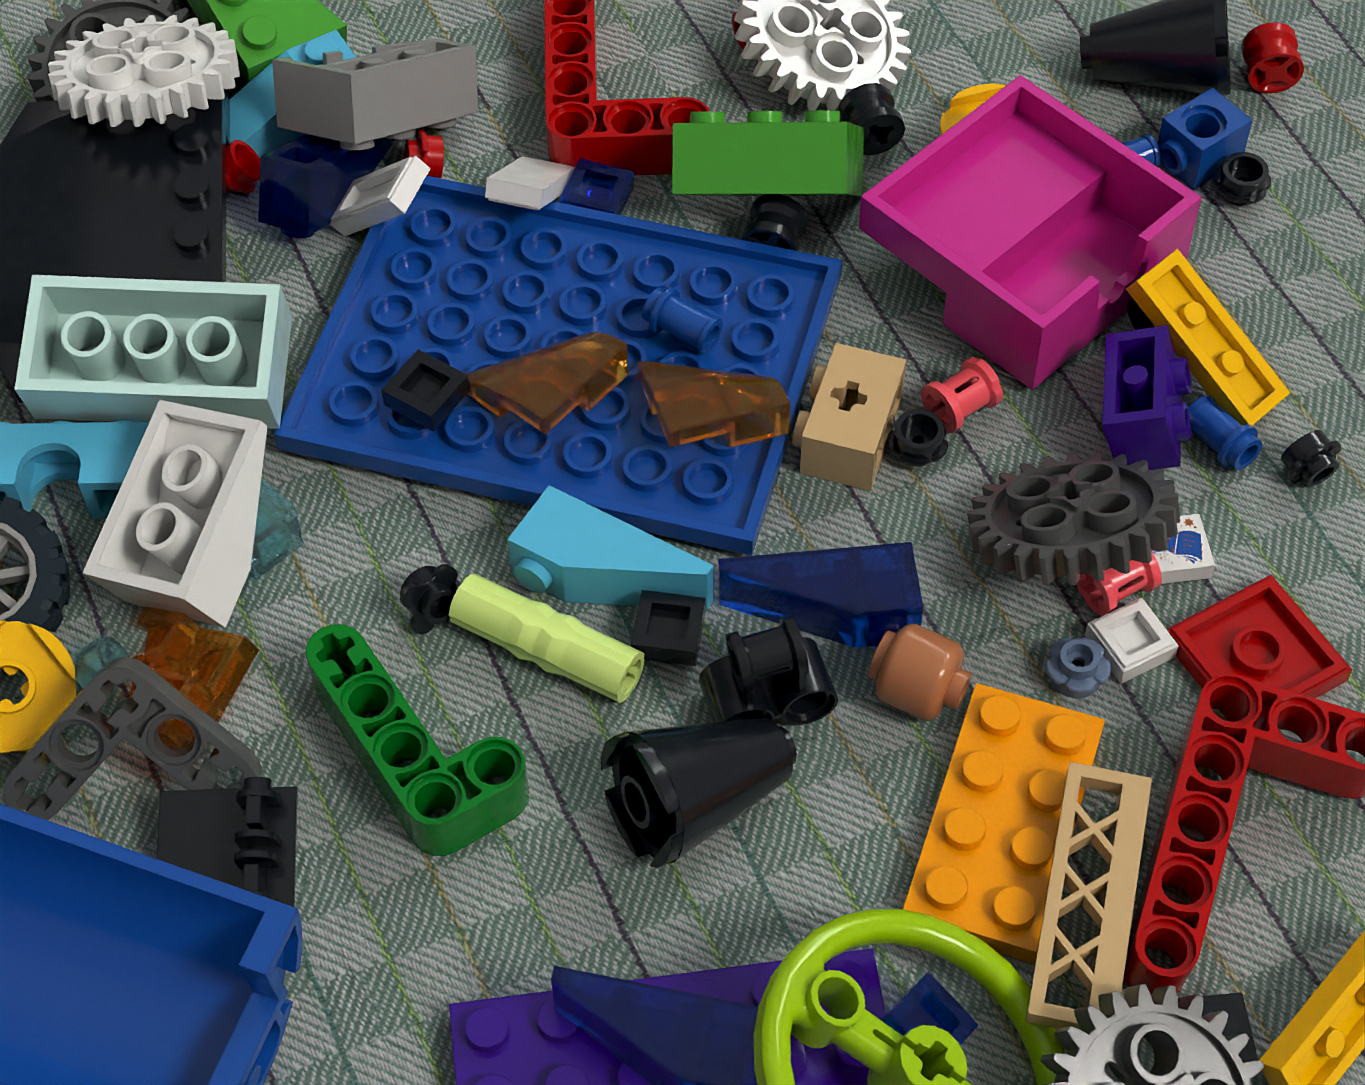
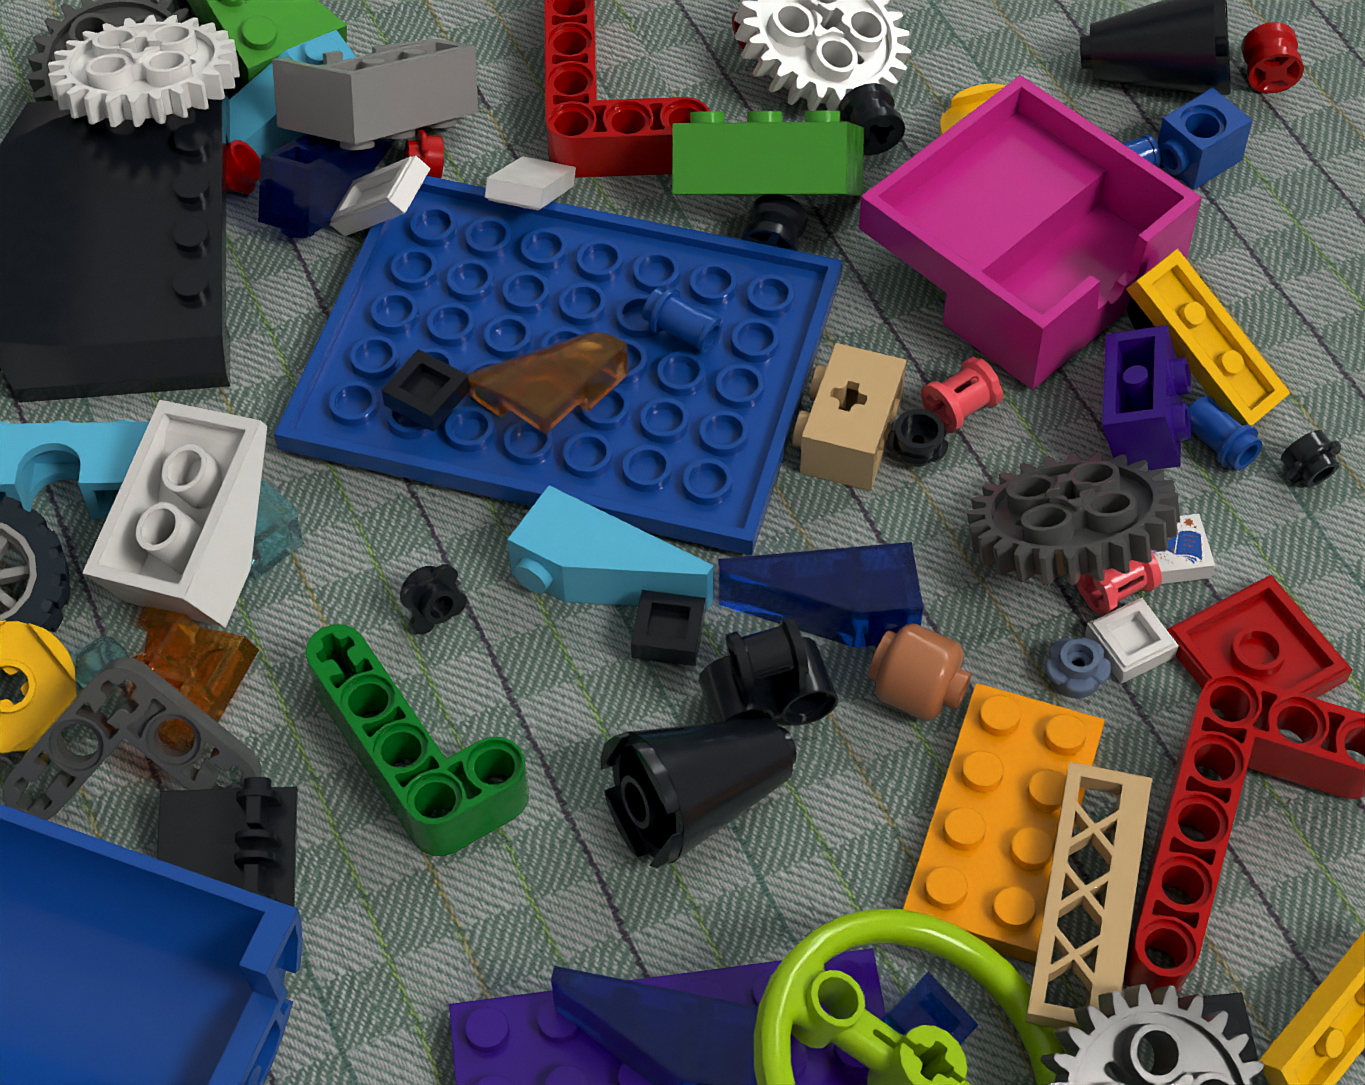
(126, 343): light aqua brick -> none
(547, 637): yellowish green axle -> none
(598, 187): clear blue plate -> none
(713, 403): clear orange slope -> none
(1243, 178): black plate -> none

